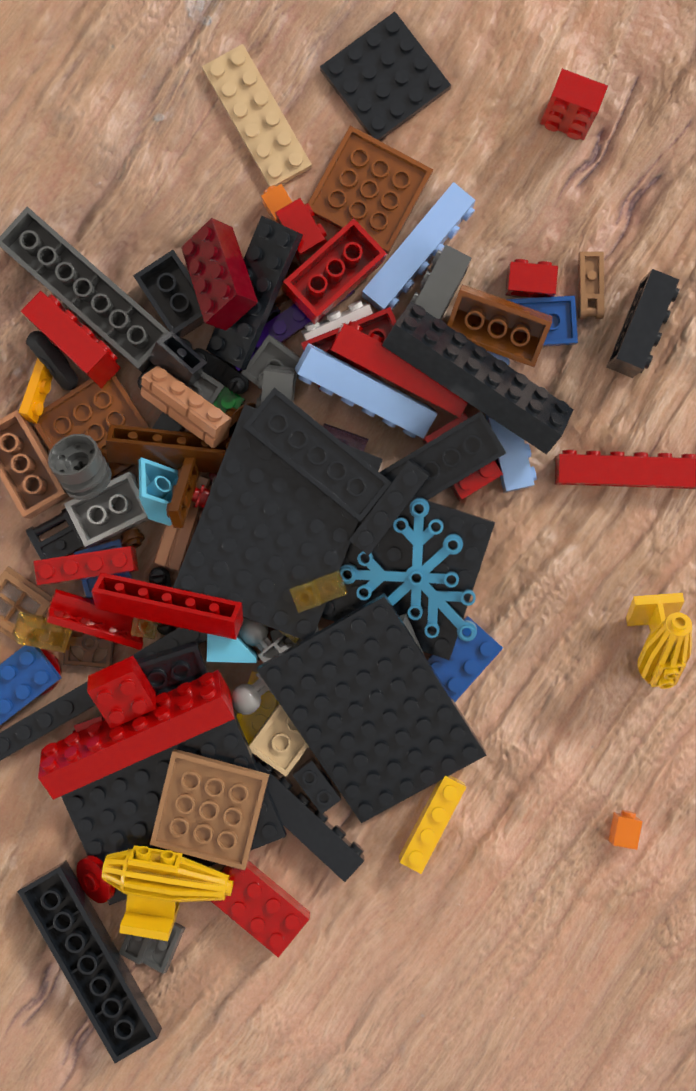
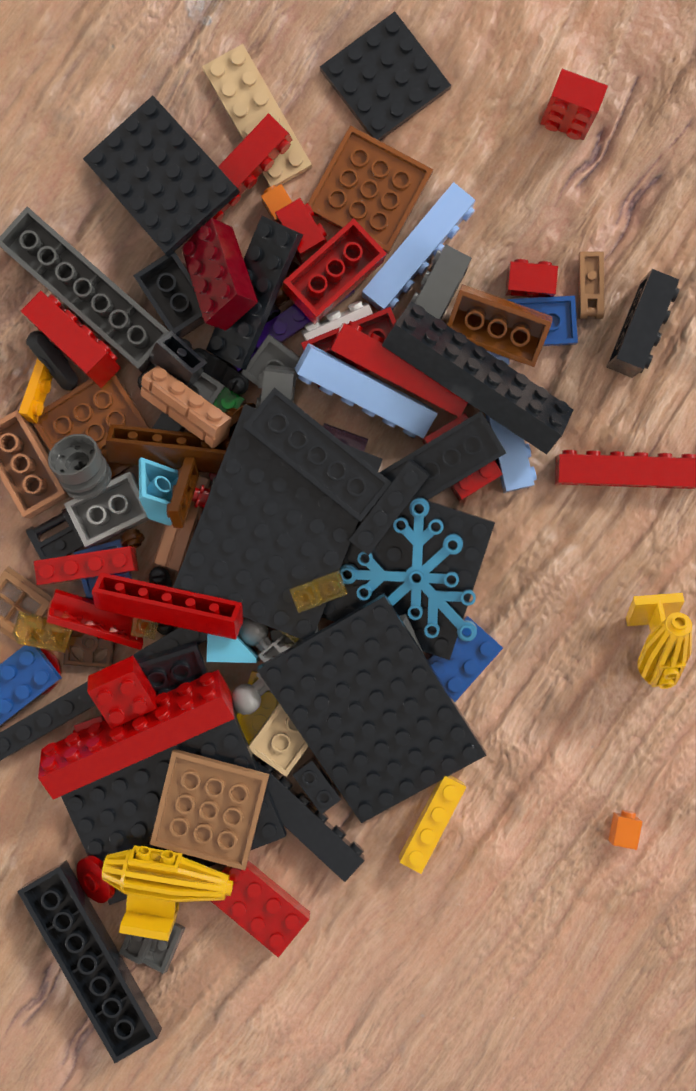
(161, 175): none -> black plate
(253, 157): none -> red brick

